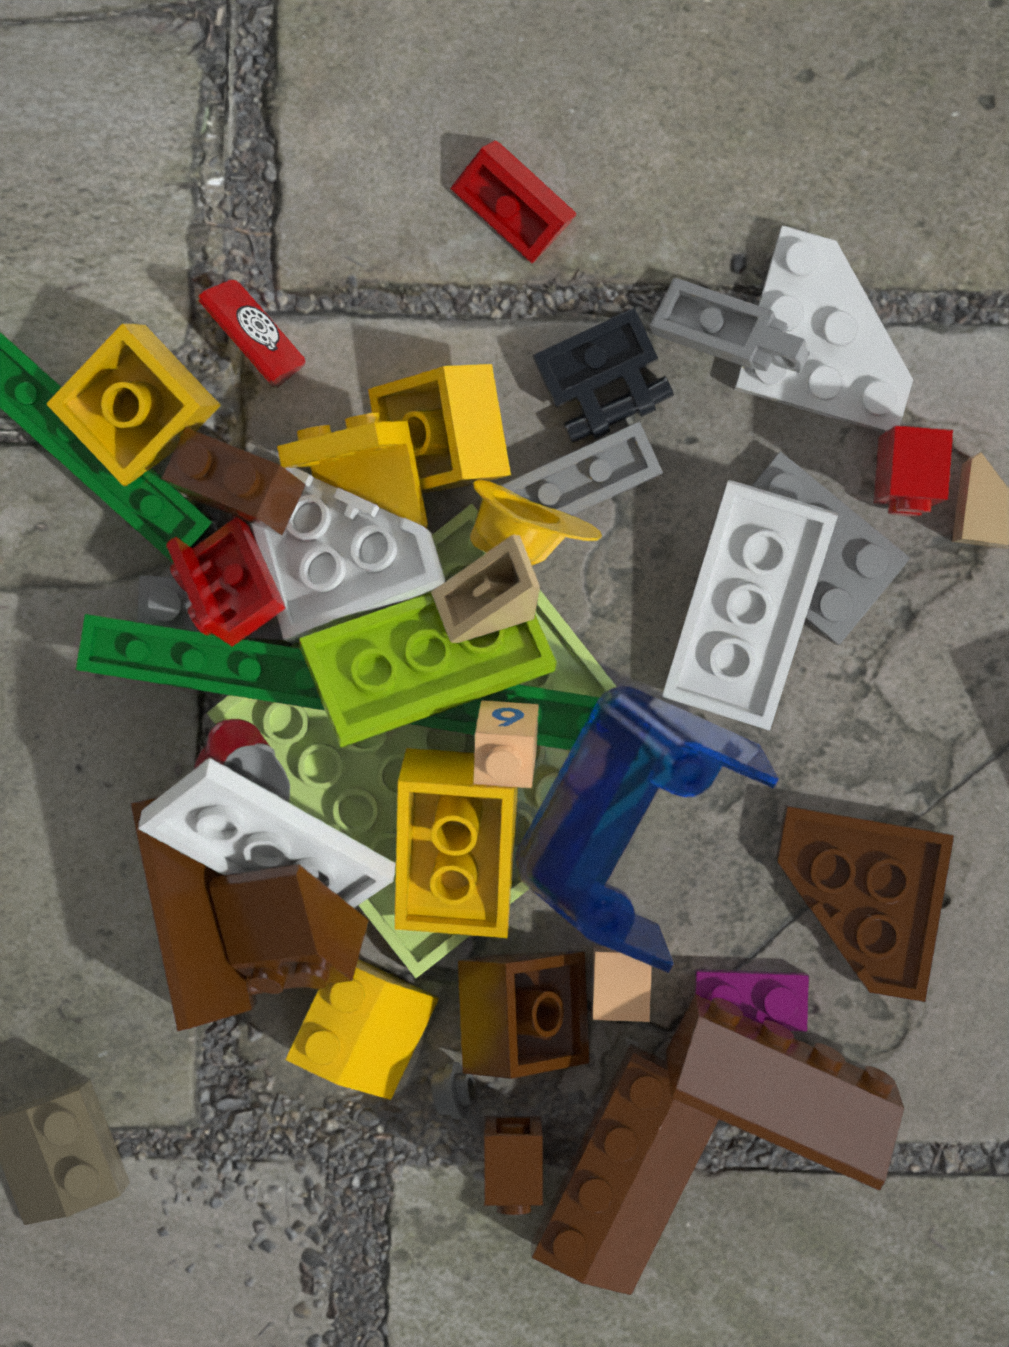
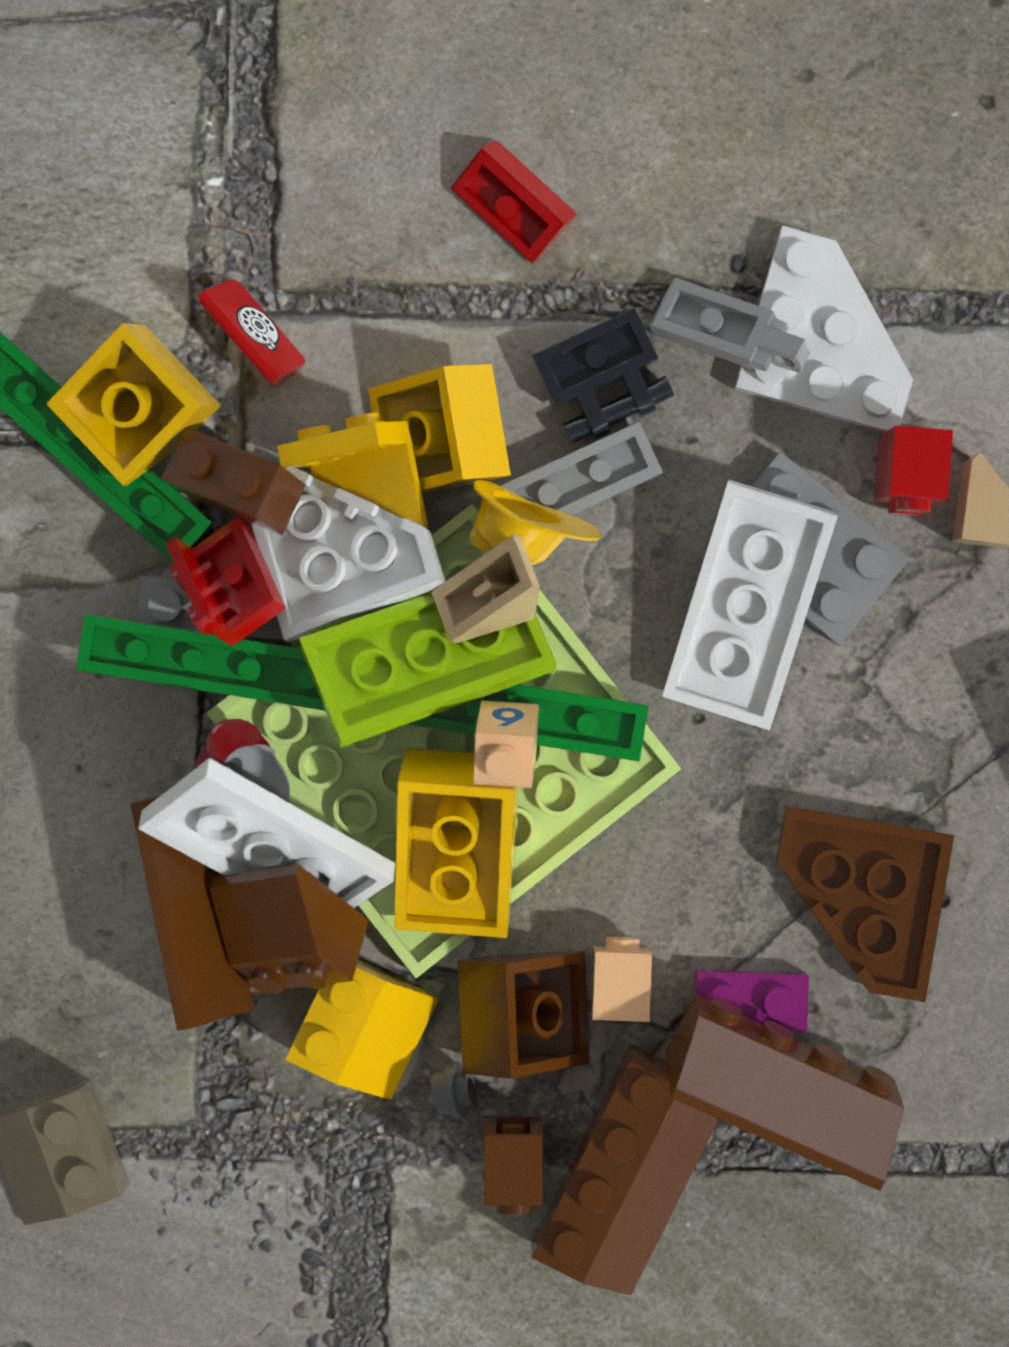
(599, 799): clear blue windscreen -> none

